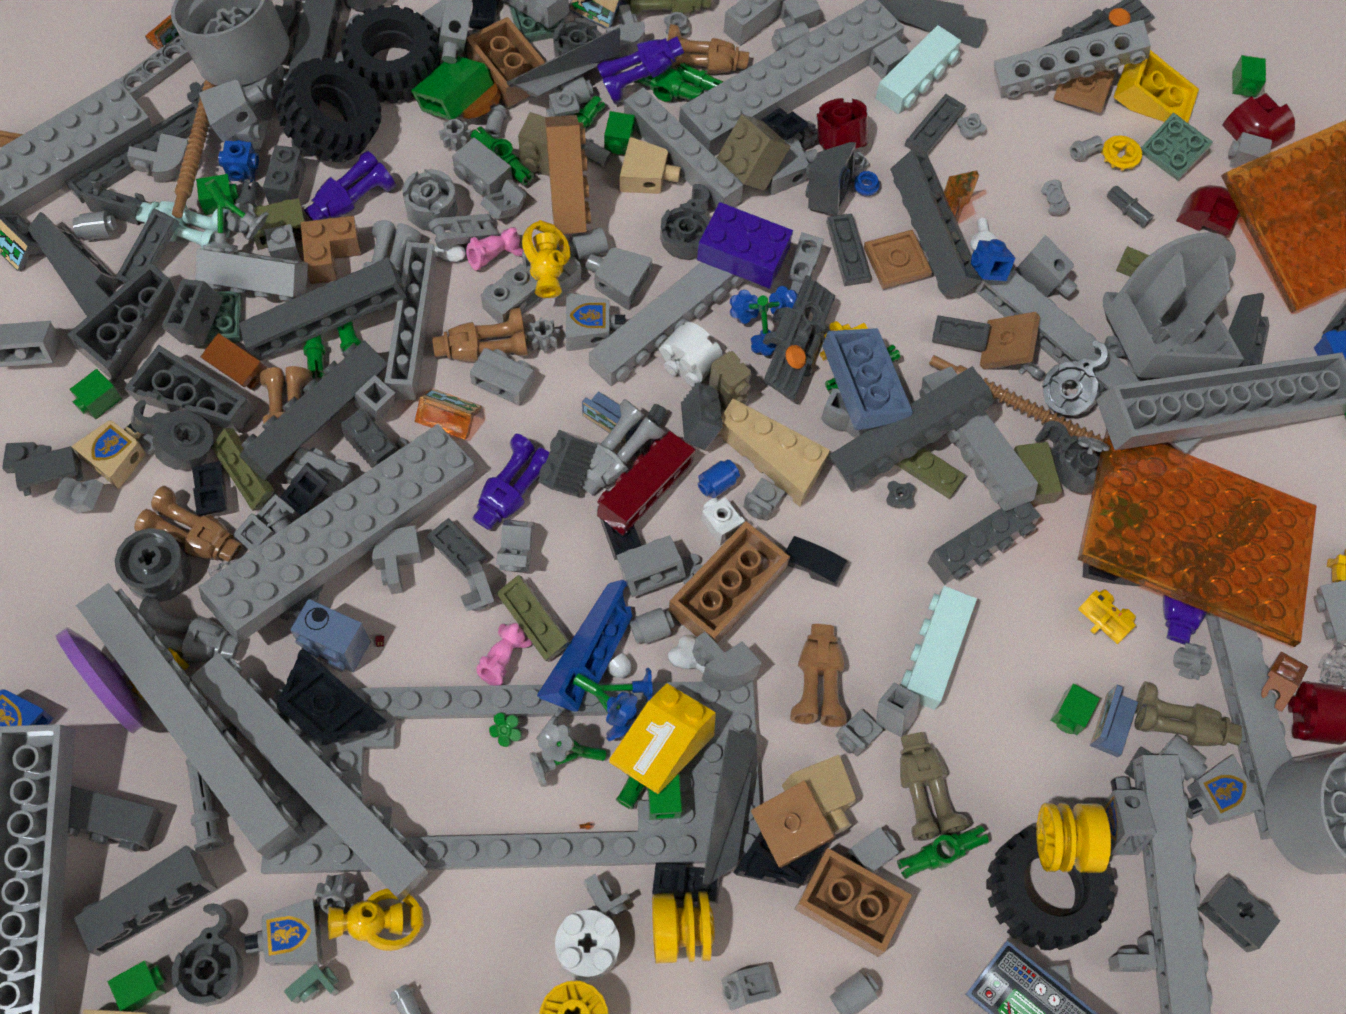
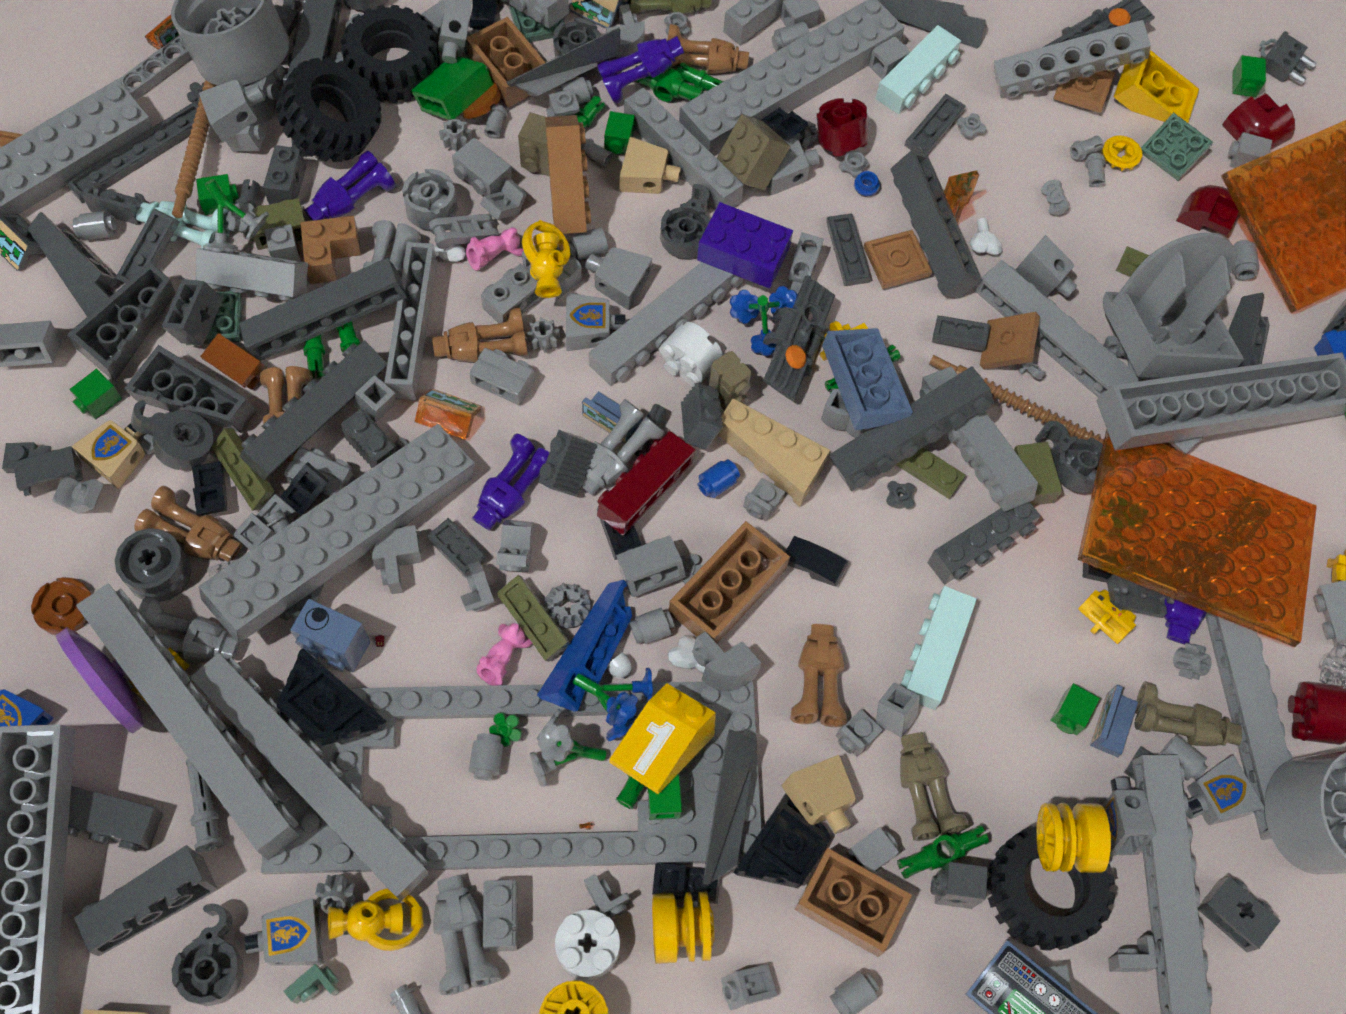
(56, 604): none -> dark orange tile
(137, 986): green brick -> none
(165, 162): light grey brick -> none
(239, 160): blue brick -> none
(456, 914): none -> light grey piece
(486, 756): none -> light grey brick
(500, 916): none -> light grey brick
(504, 149): green pin -> none
(578, 611): none -> light grey gear
(721, 528): white brick -> none
(792, 824): medium nougat plate -> none
(830, 178): dark grey slope -> none
(960, 885): none -> dark grey brick
(992, 260): blue brick -> none
(1081, 373): piece -> none
(1093, 444): light grey plant -> none
(1095, 169): none -> light grey pin
(1130, 206): dark grey axle -> none
(1137, 598): none -> dark grey hinge
(1246, 260): none -> light grey brick
(1284, 677): dark orange hinge -> none
(1286, 58): none -> dark grey piece

